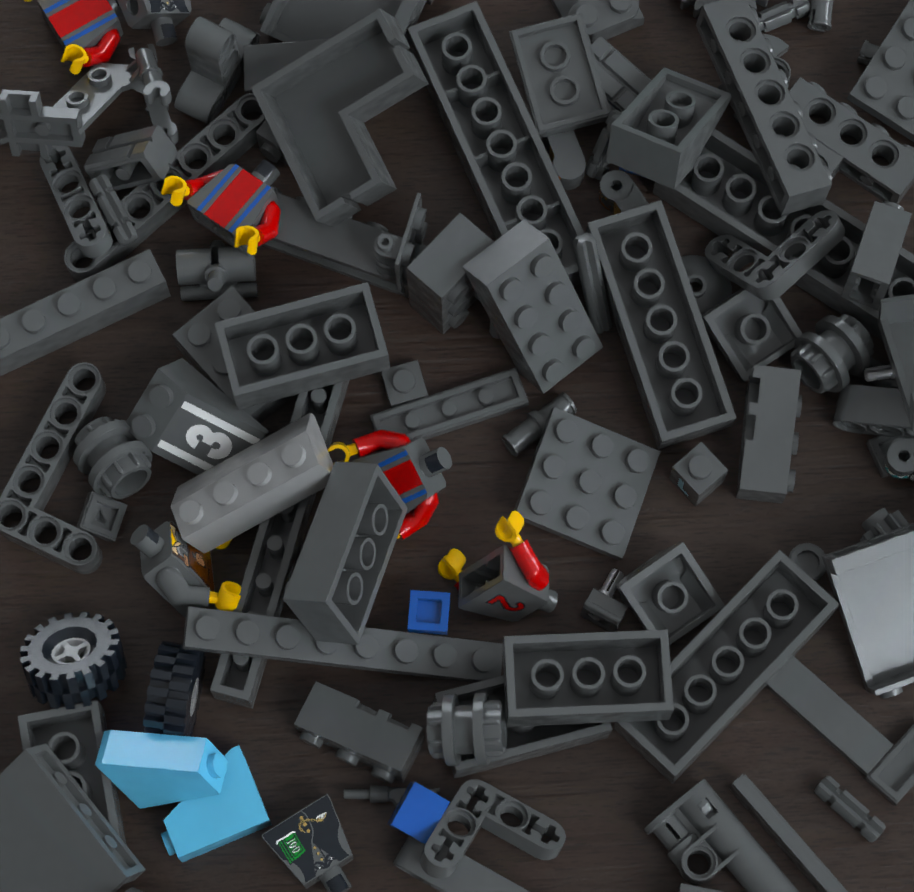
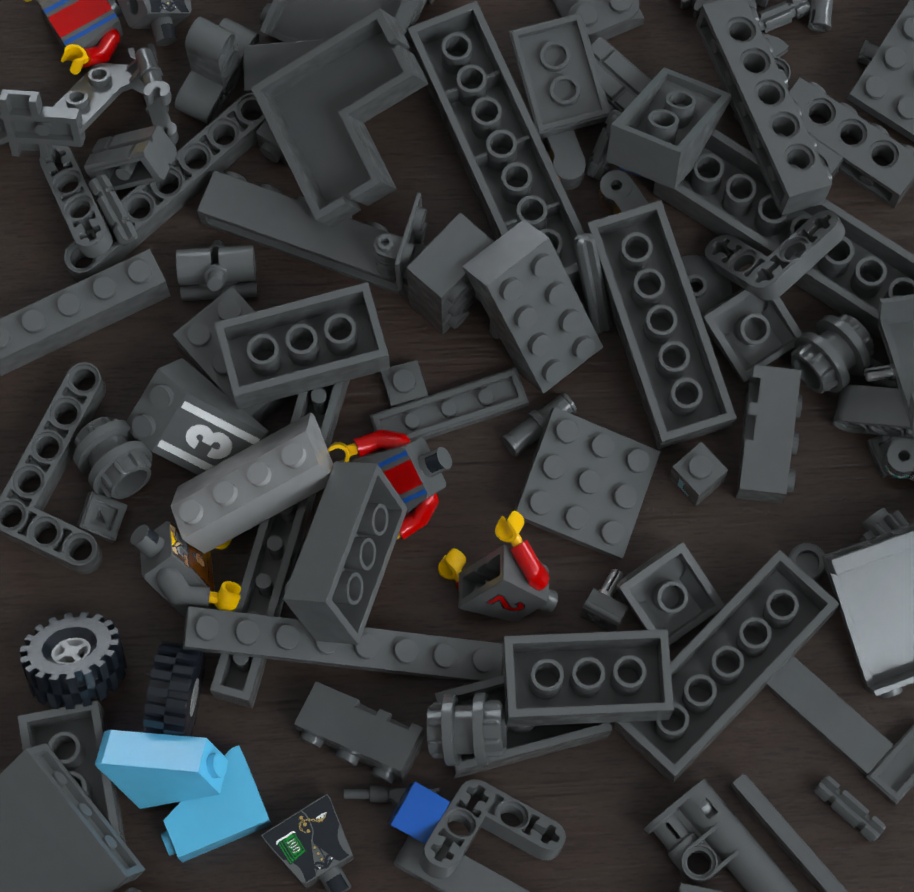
(232, 203): torso -> none
(428, 612): blue panel -> none
(877, 254): dark grey slope -> none

